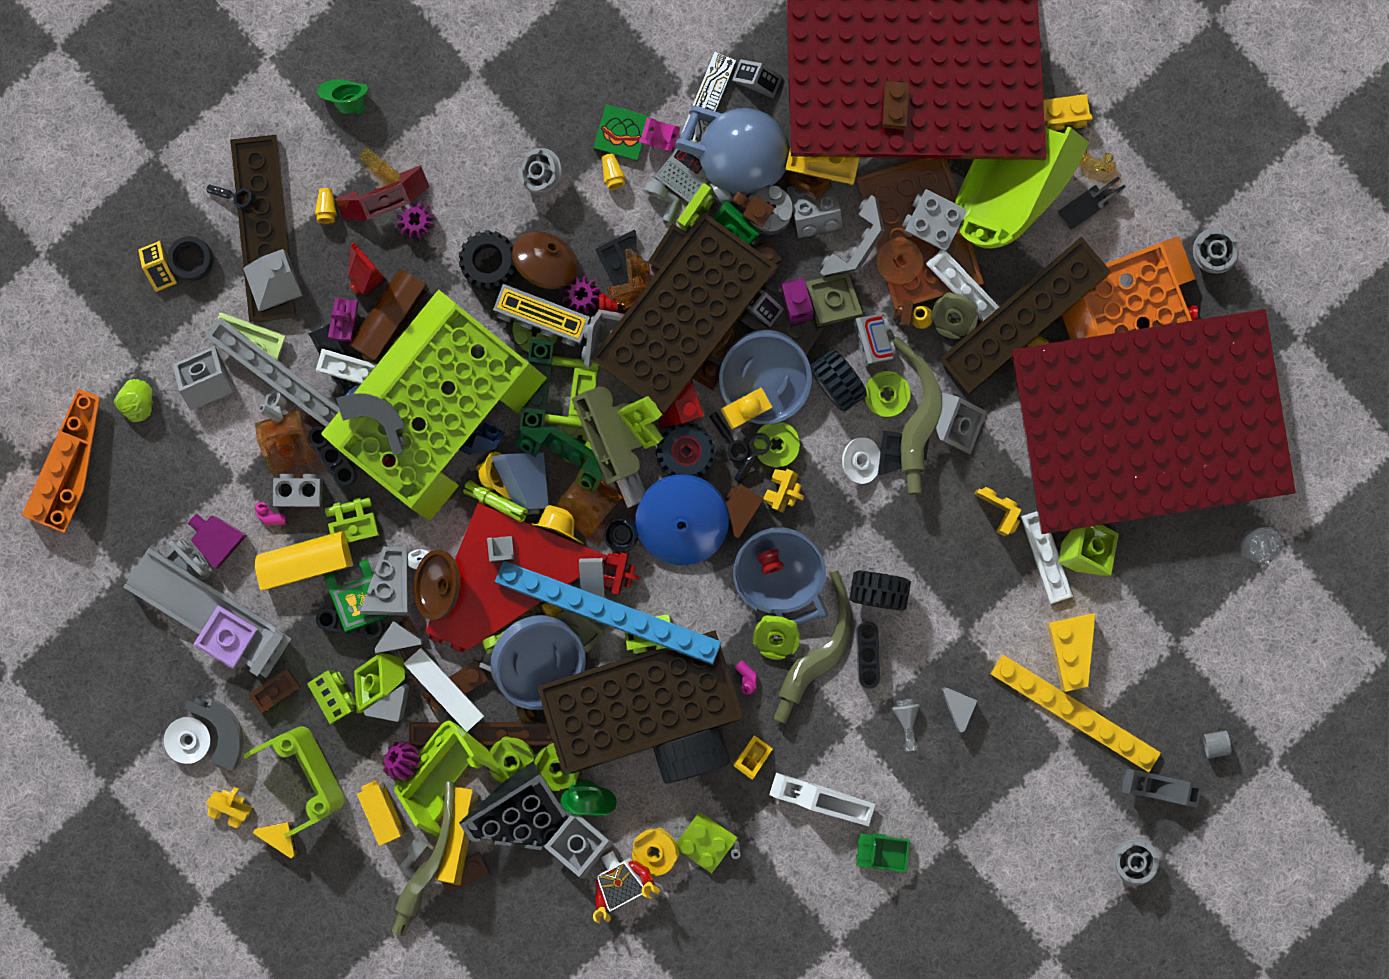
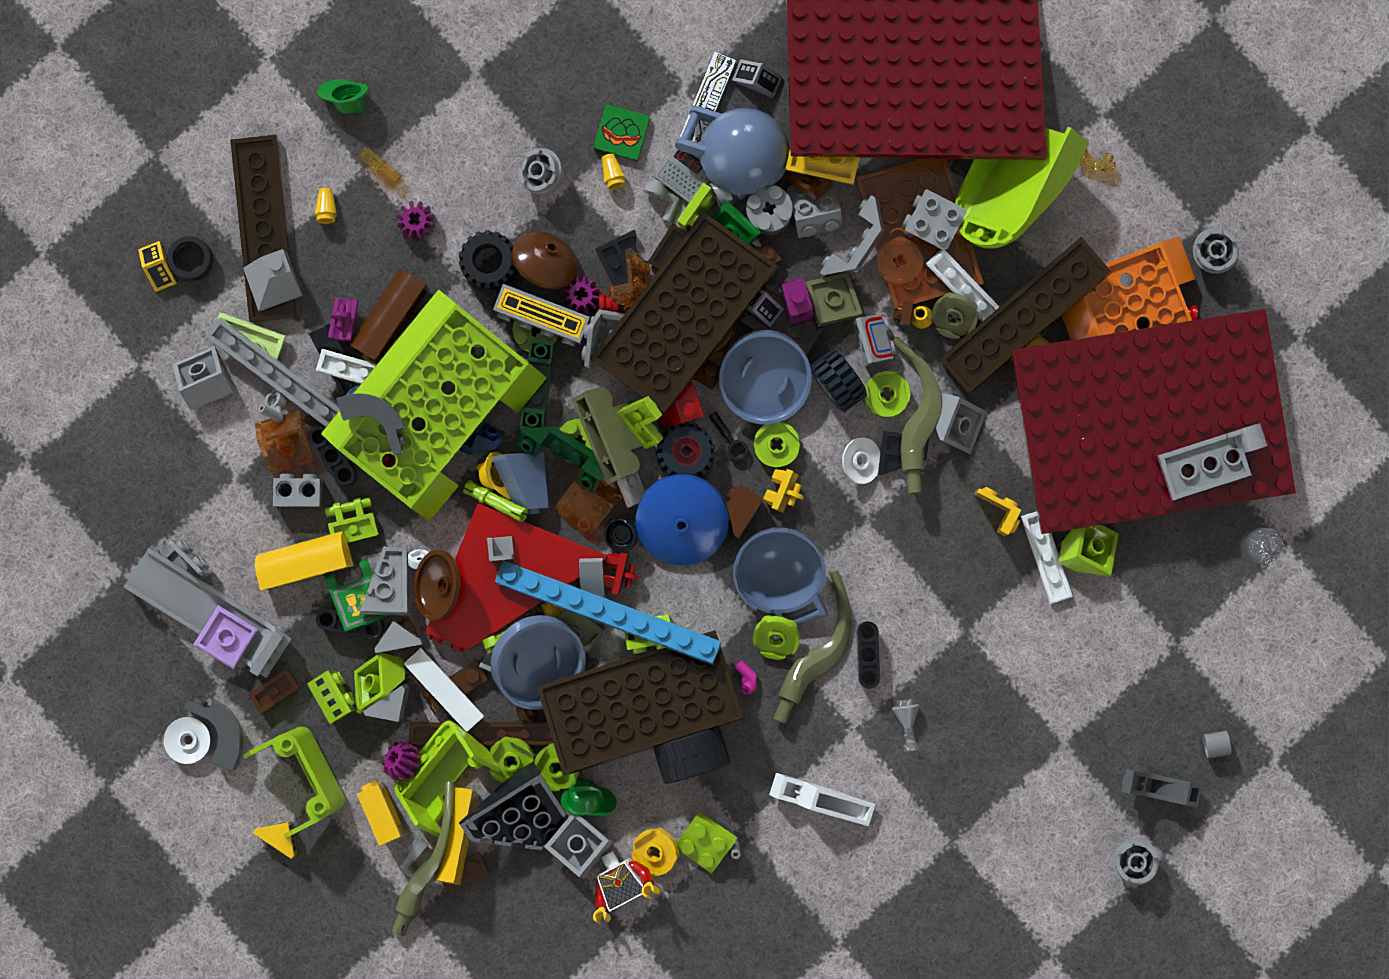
(66, 467): orange wedge -> none
(135, 400): lime hair -> none
(215, 538): magenta torso -> none
(225, 193): black piece -> none
(230, 804): yellow hips -> none
(267, 517): dark pink arm -> none
(363, 272): red wedge -> none
(384, 199): dark red slope -> none
(558, 521): yellow piece -> none
(583, 380): lime plate -> none
(659, 135): dark pink piece -> none
(746, 408): yellow tile -> none
(749, 461): black piece -> none
(752, 757): yellow slope -> none
(756, 210): reddish brown plate -> none
(770, 561): red wheel -> none
(880, 590): black tyre -> none
(882, 852): green piece -> none
(895, 105): reddish brown plate -> none
(959, 707): light grey slope -> none
(1066, 112): yellow bracket -> none
(1072, 649): yellow wedge -> none
(1075, 713): yellow plate -> none
(1087, 204): black arm -> none
(1241, 441): none -> light grey hinge

